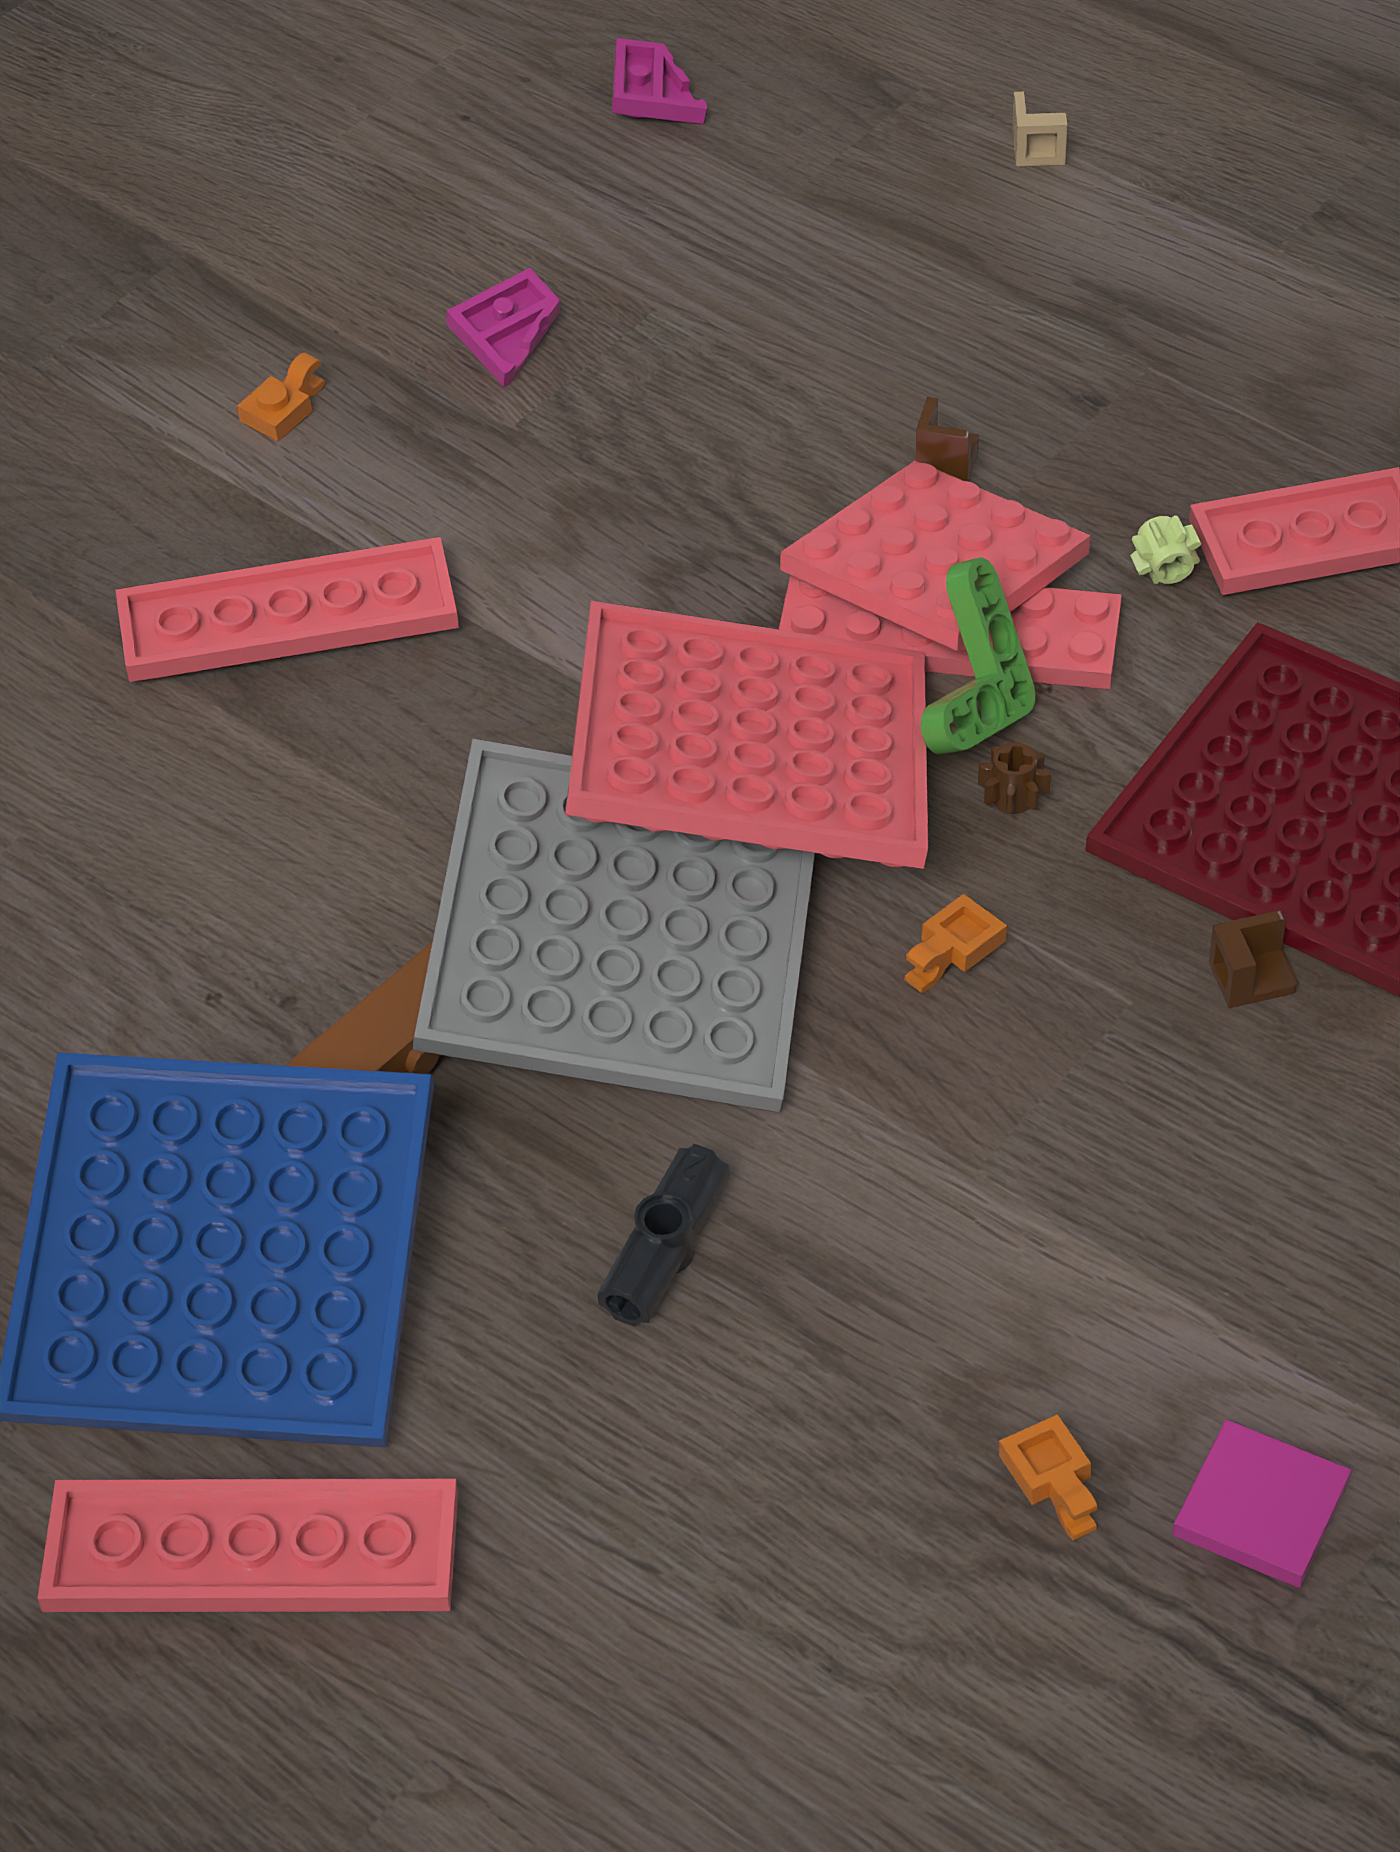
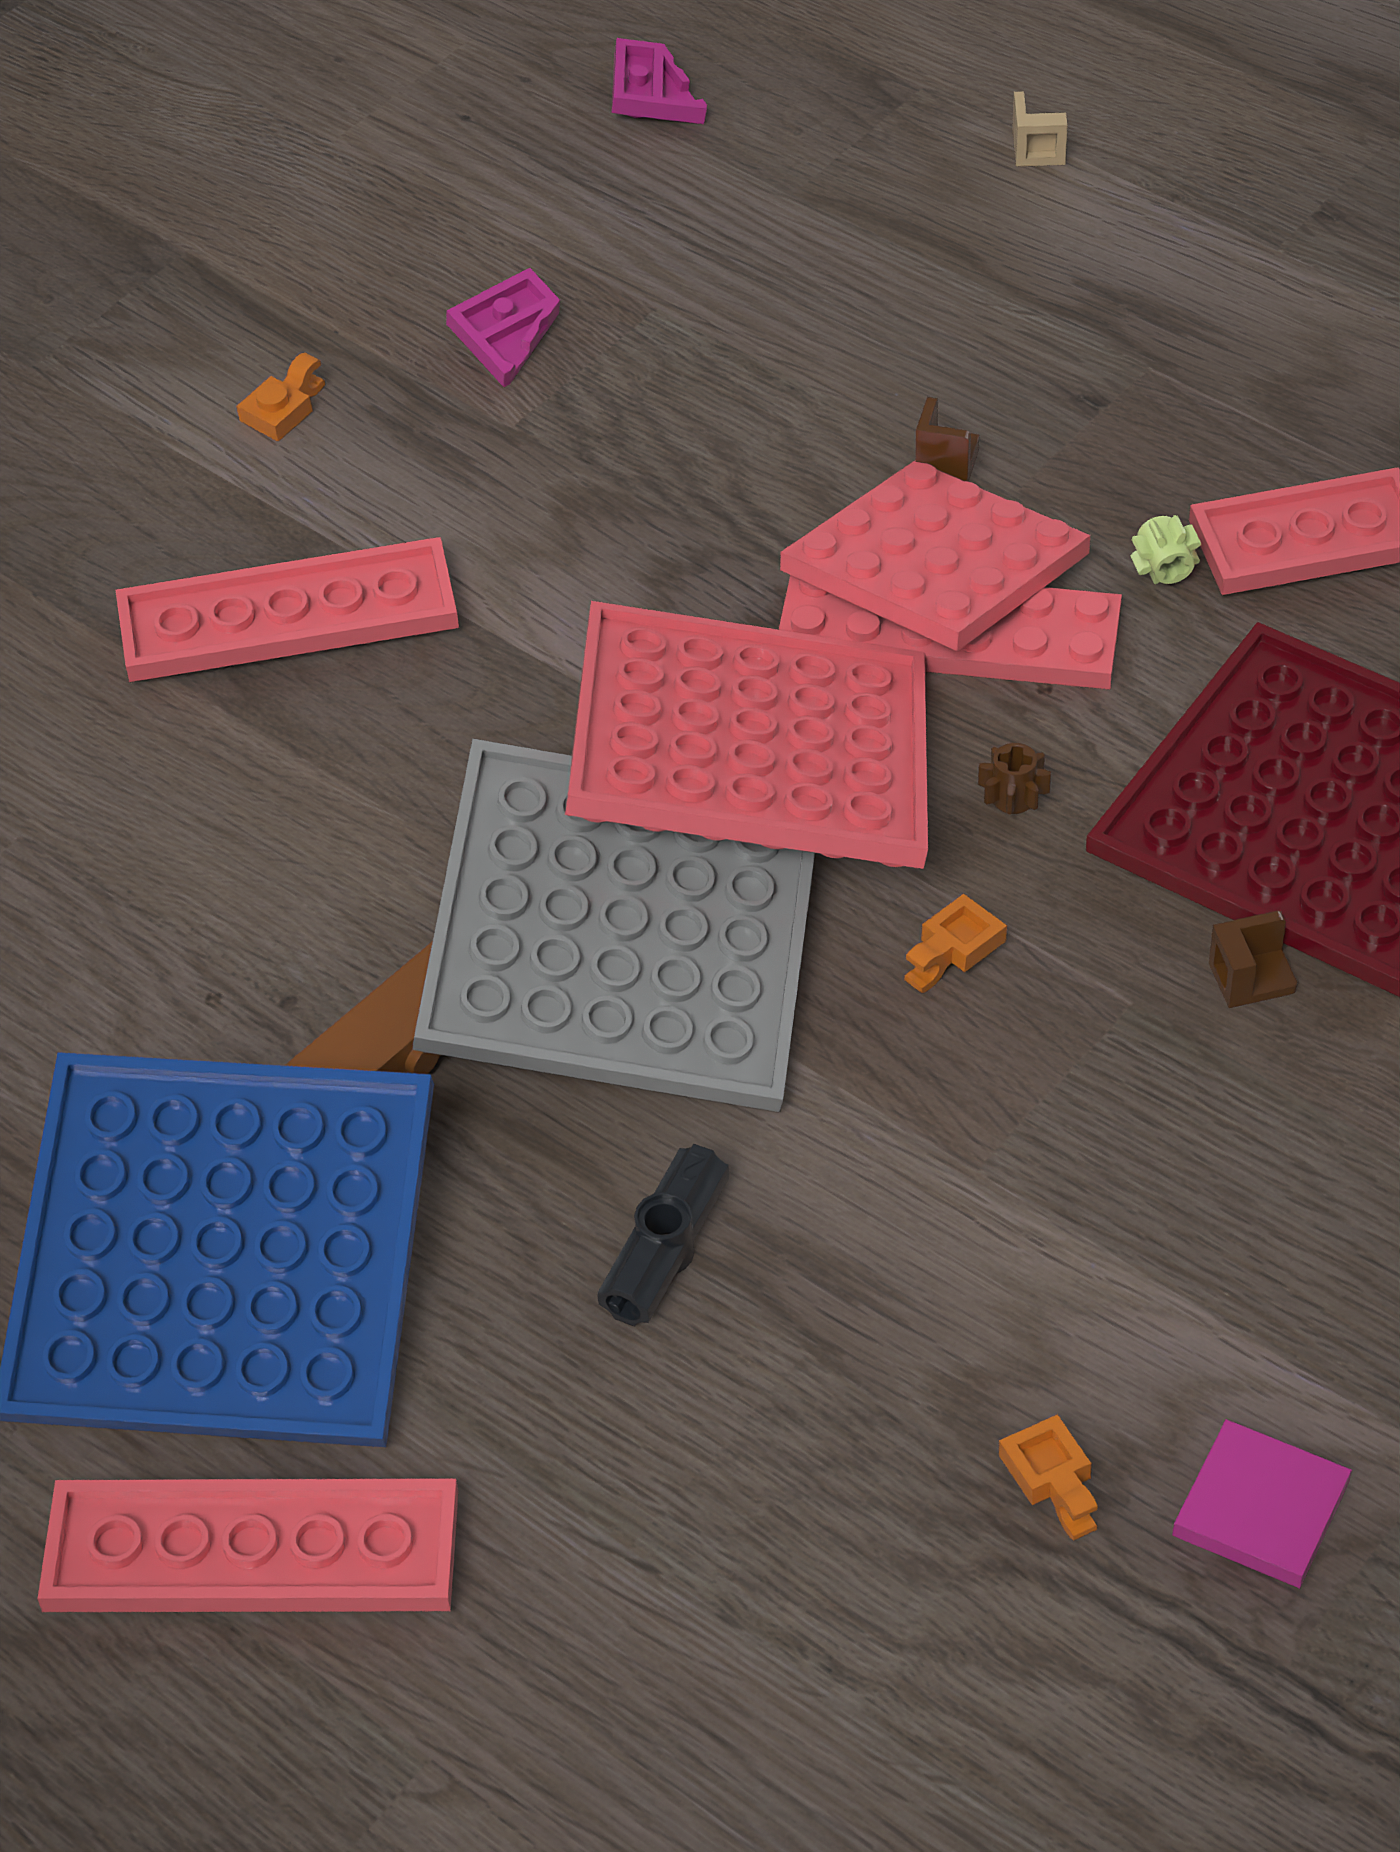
(1001, 672): bright green beam -> none

